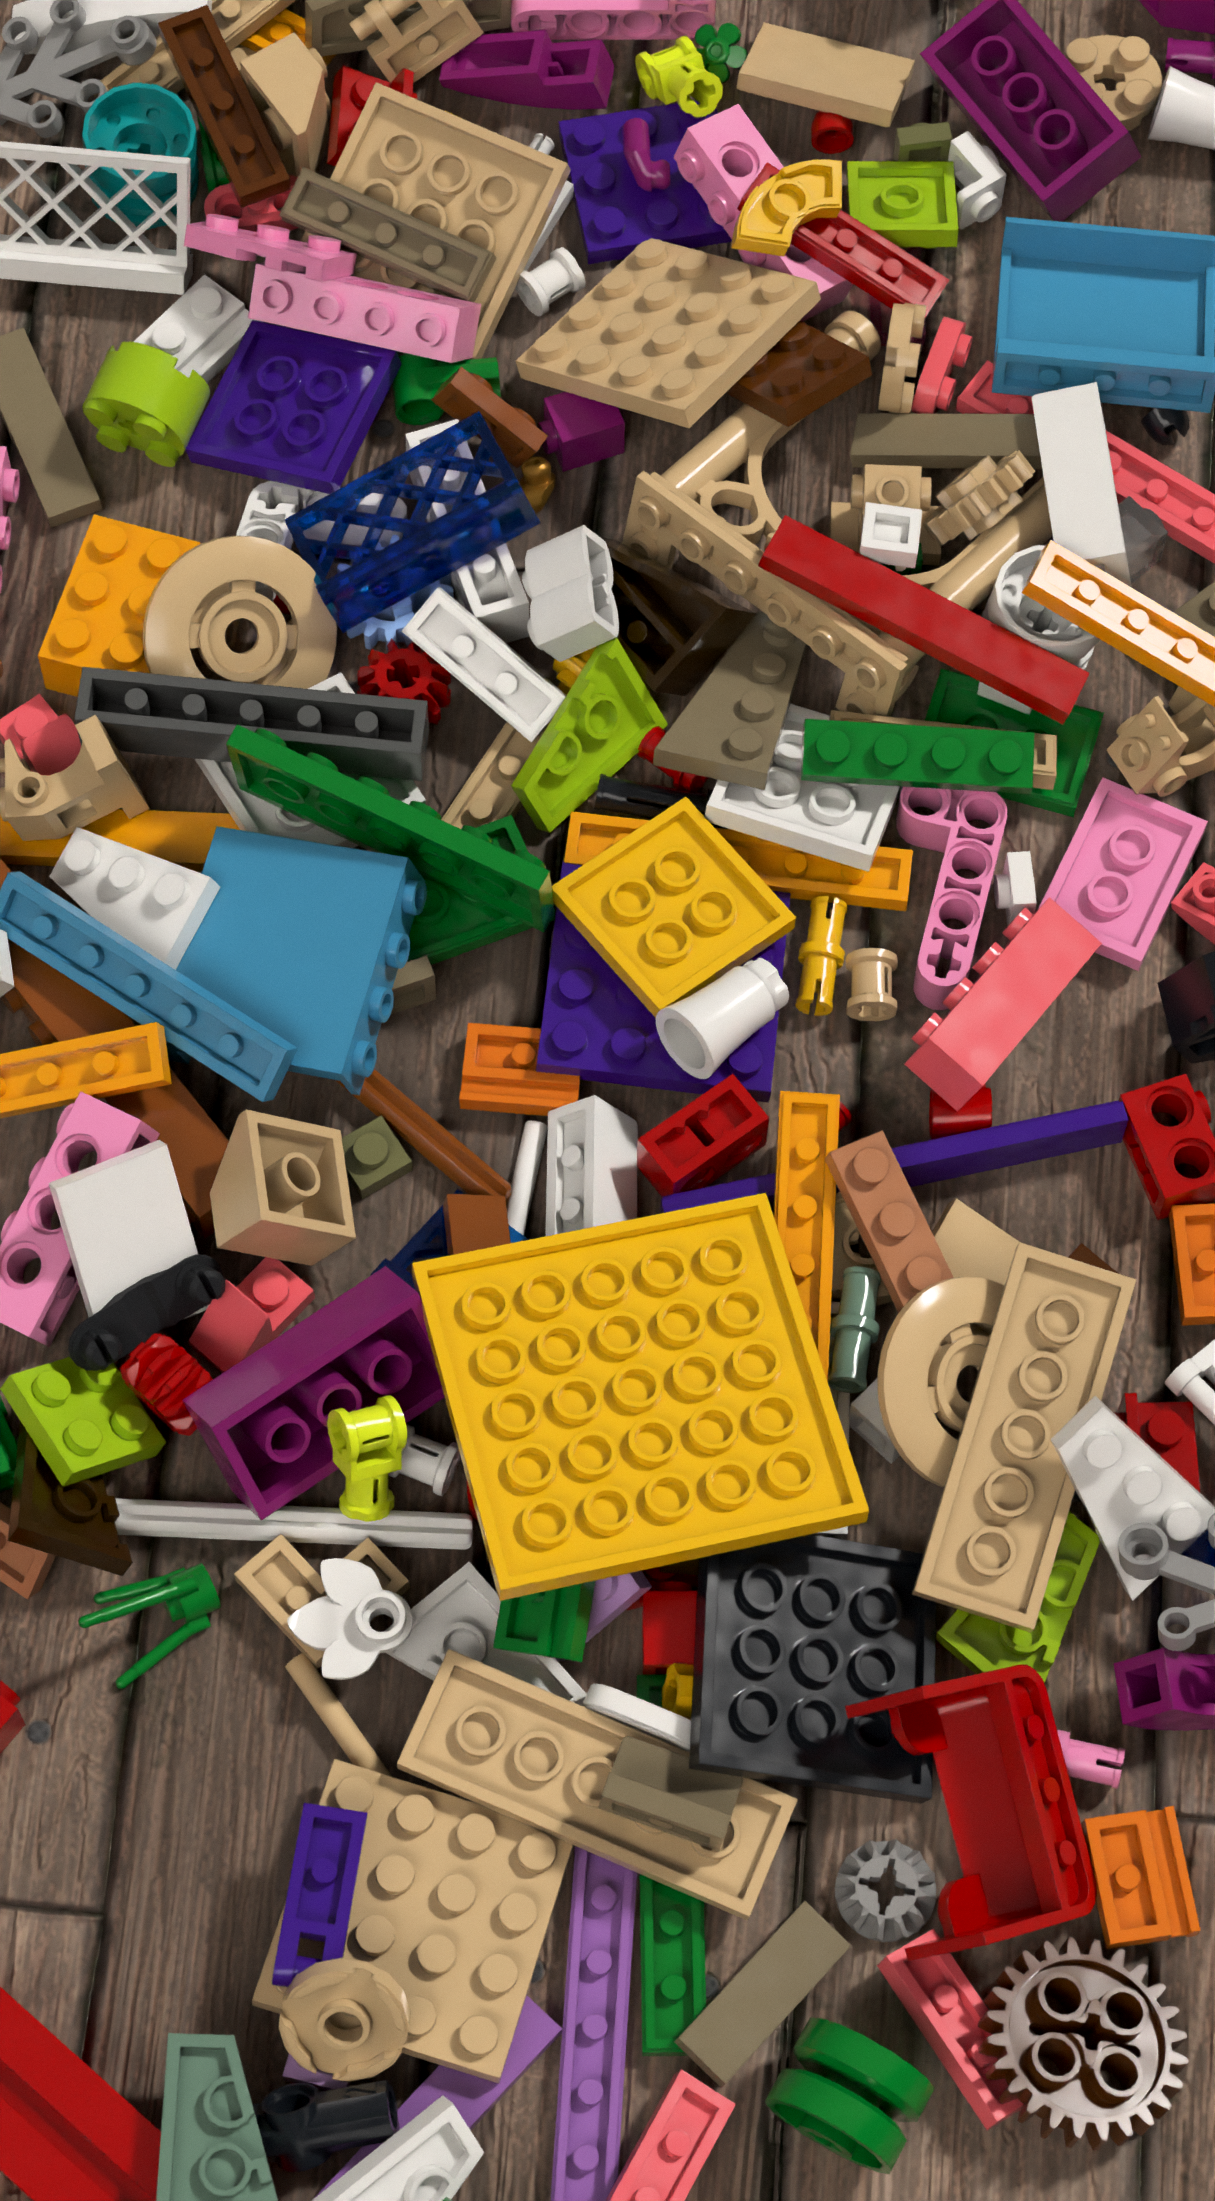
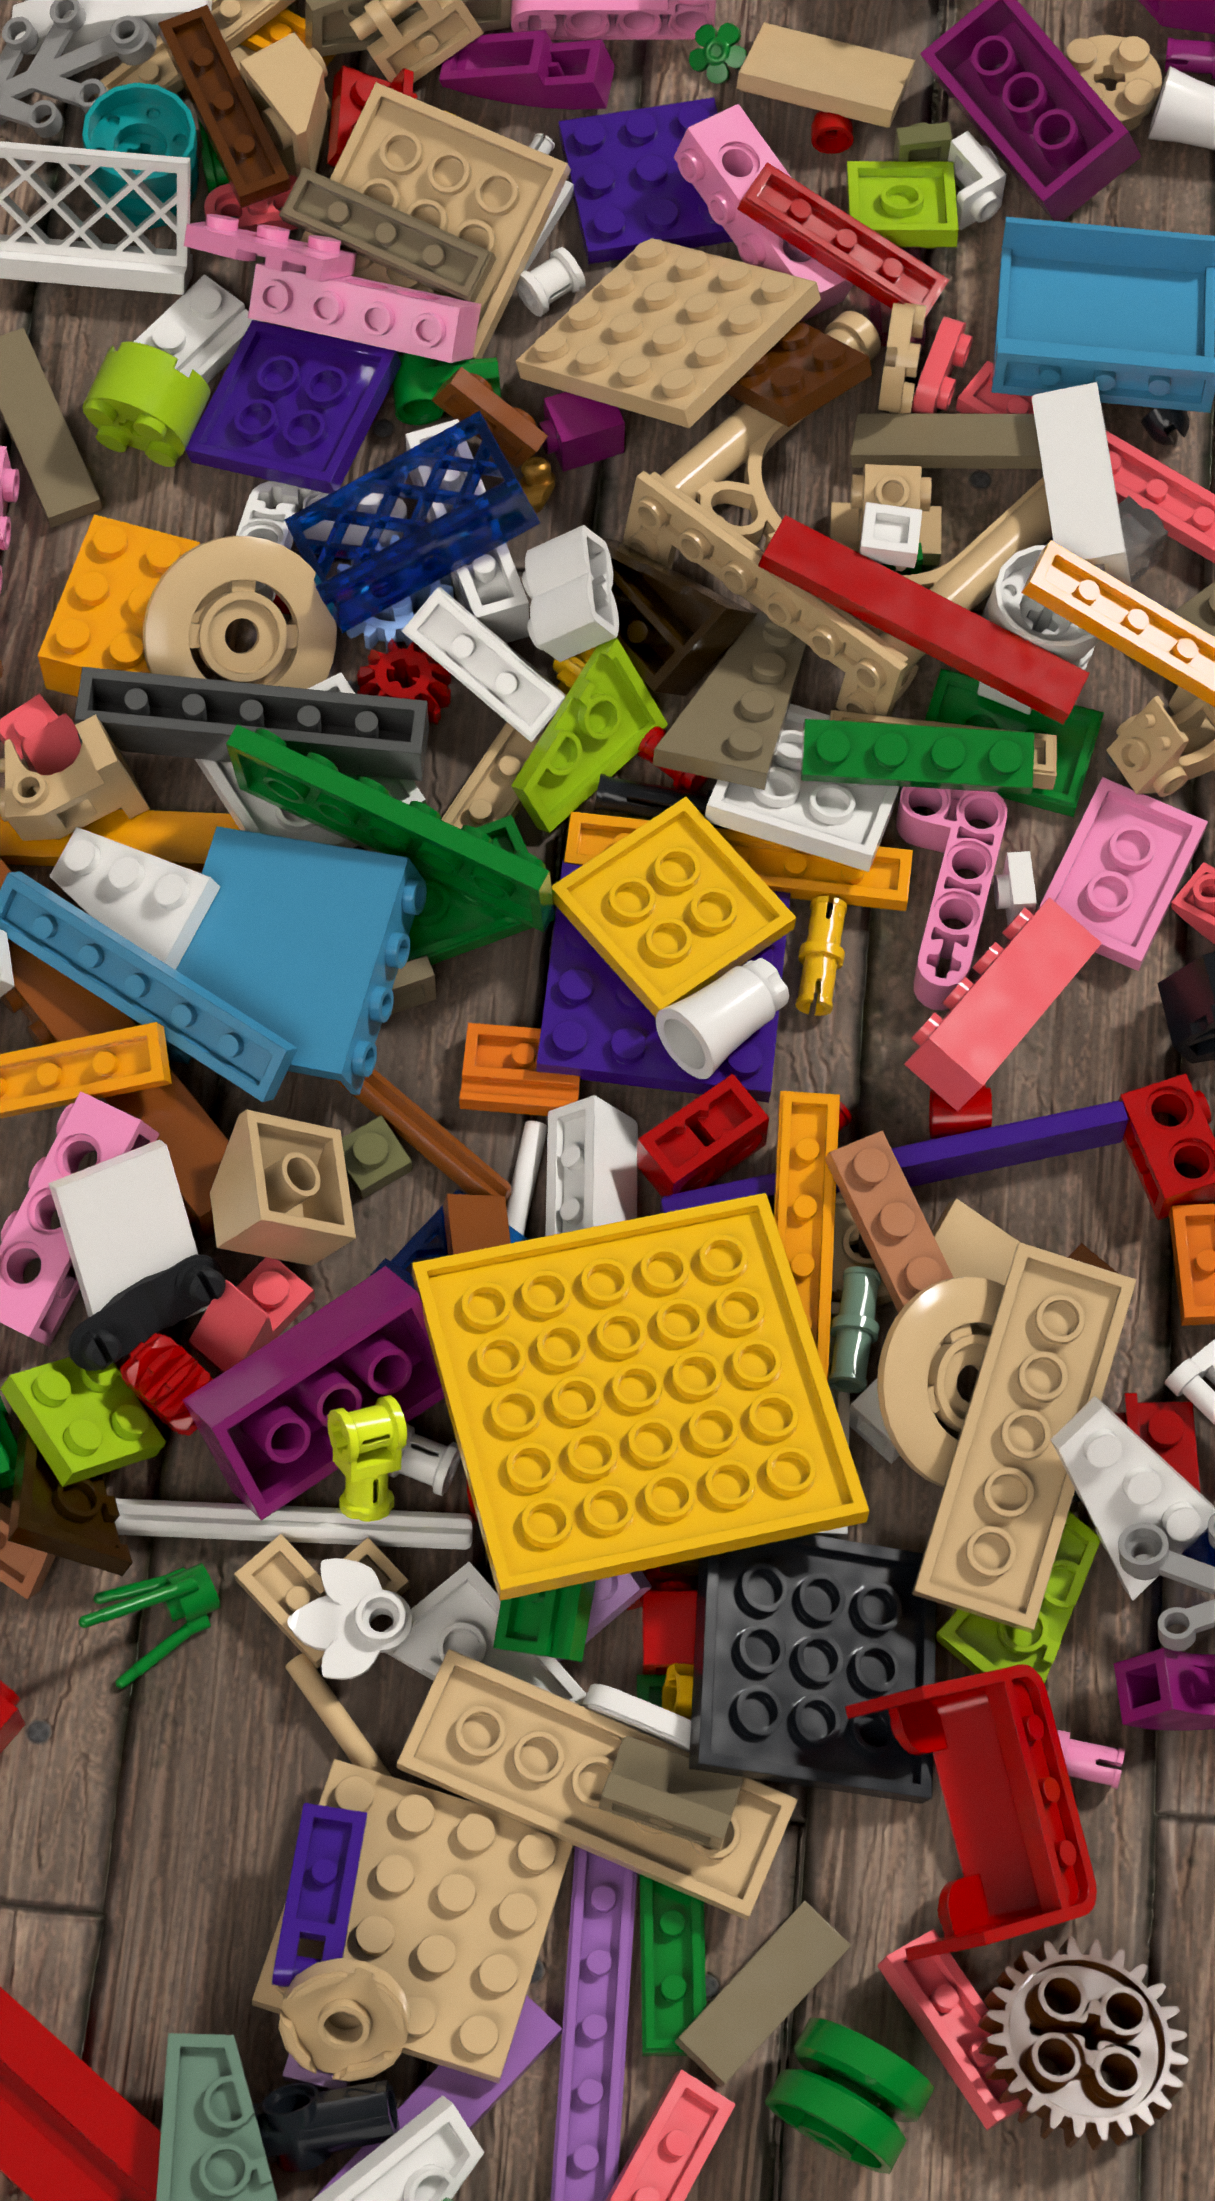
(637, 153): magenta arm -> none
(678, 75): neon yellow connector -> none
(787, 201): yellow tile -> none
(859, 1904): light grey gear -> none
(871, 984): tan bush -> none
(978, 497): tan gear -> none
(1140, 1877): orange plate -> none

